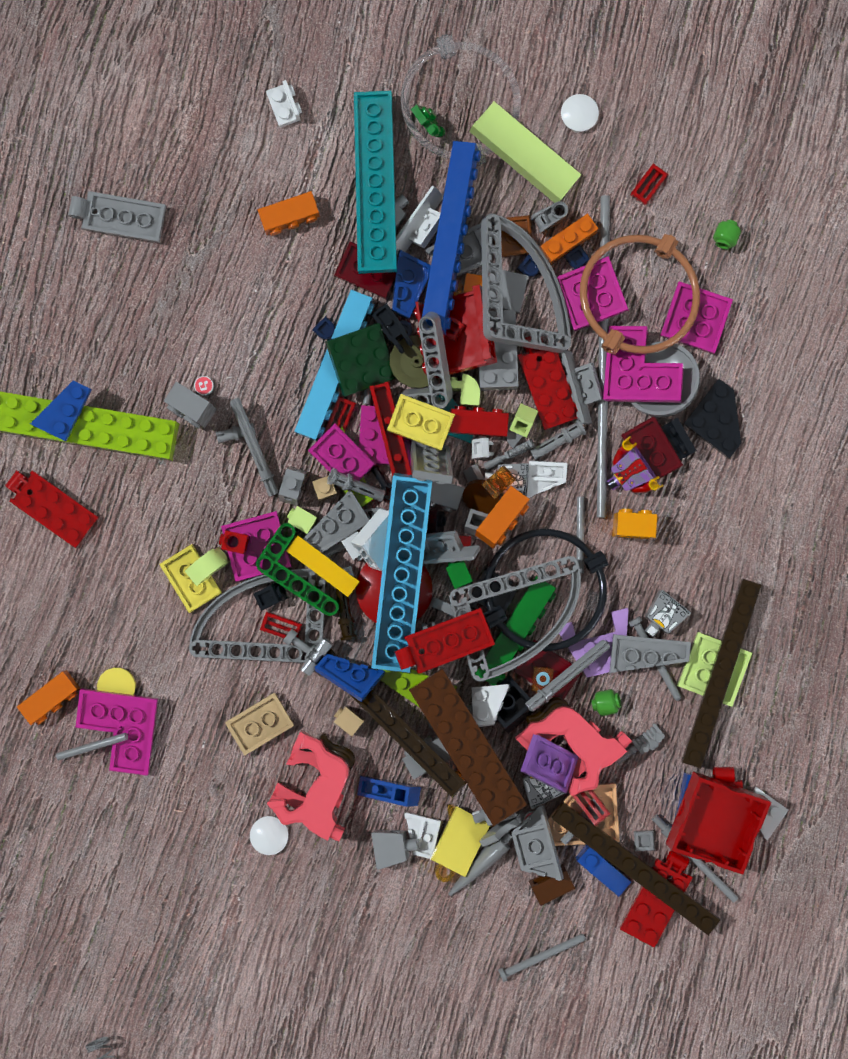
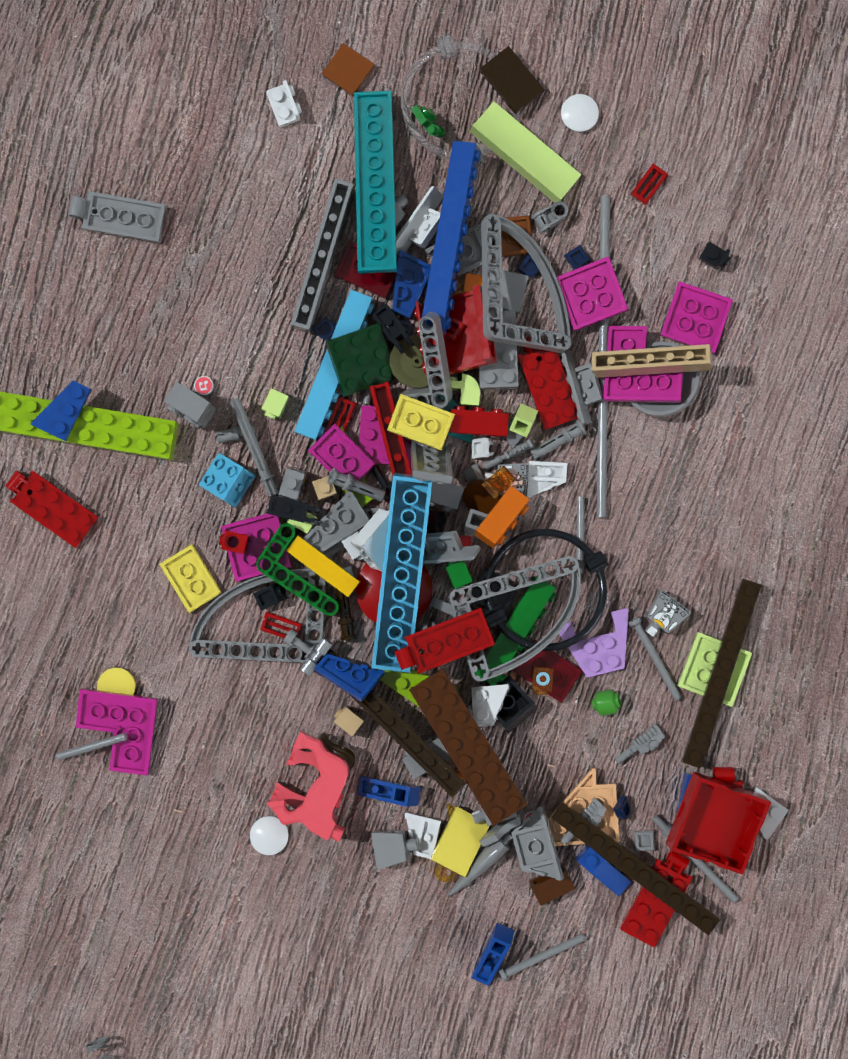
(49, 698): orange brick -> none
(207, 565): yellowish green brick -> none
(227, 480): none -> medium azure bracket
(259, 724): tan plate -> none
(275, 404): none -> yellowish green brick
(289, 213): orange brick -> none
(291, 509): none -> black hinge
(322, 256): none -> light grey brick
(348, 69): none -> dark orange tile
(493, 954): none -> blue slope
(511, 80): none -> dark brown tile
(538, 792): torso -> none
(549, 763): medium lavender plate -> none
(566, 676): light grey axle -> none
(569, 238): orange brick -> none
(581, 736): coral piece -> none
(587, 812): red tile -> none
(614, 339): nougat piece -> none
(622, 808): none -> dark blue tile
(632, 470): torso -> none
(634, 525): light orange brick -> none
(644, 652): light grey wing -> none
(652, 361): none -> tan brick
(654, 447): dark red tile -> none
(678, 438): black bracket -> none
(714, 256): none -> black bracket
(717, 419): black plate -> none
(727, 234): bright green head -> none

